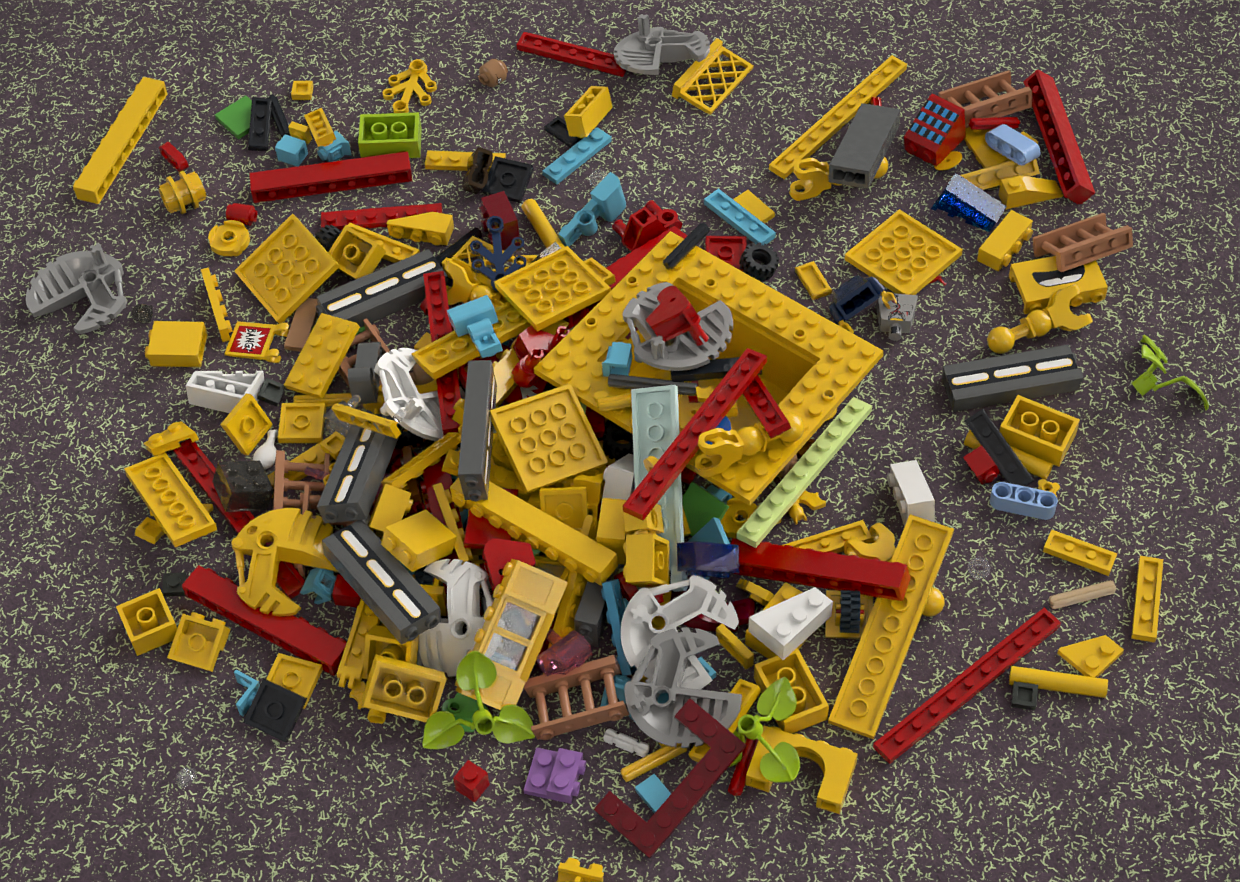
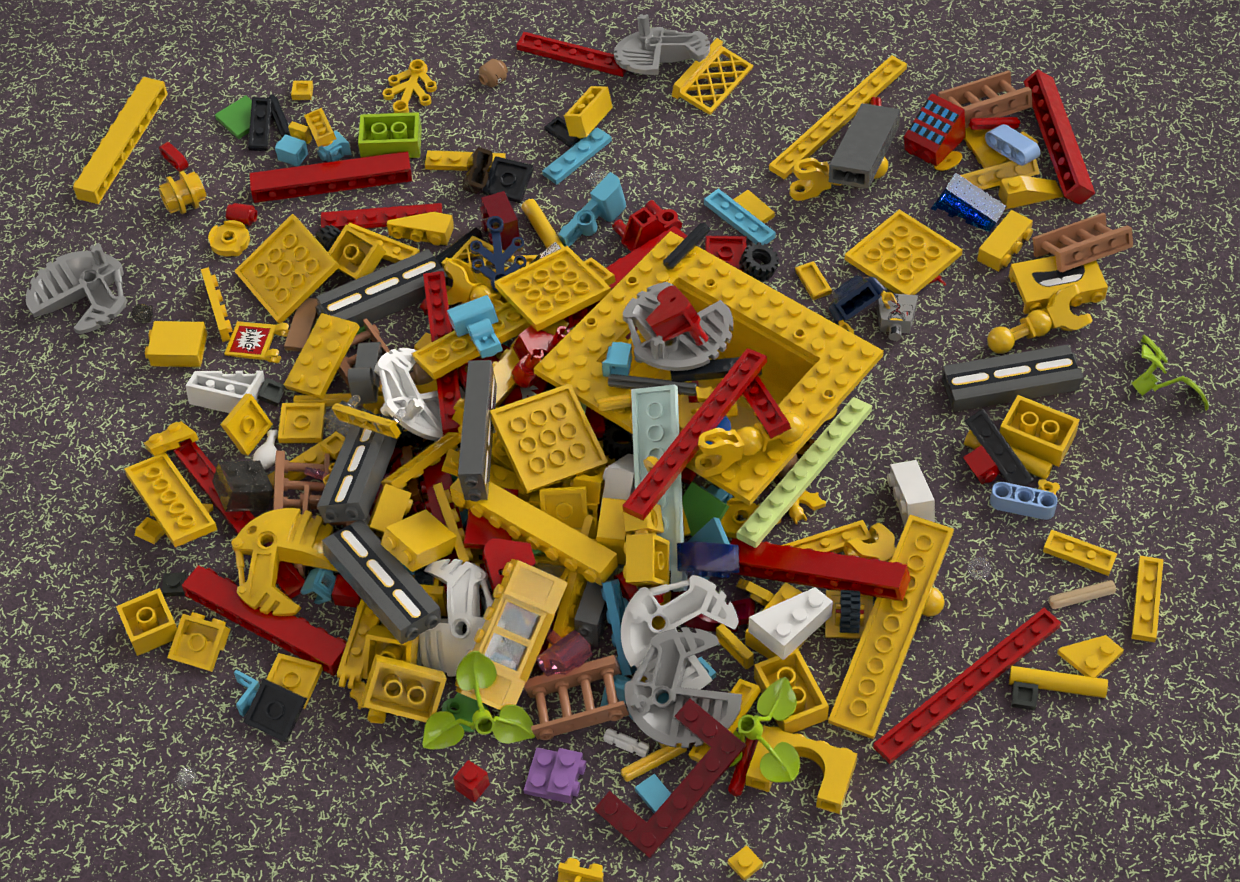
(745, 863): none -> yellow plate

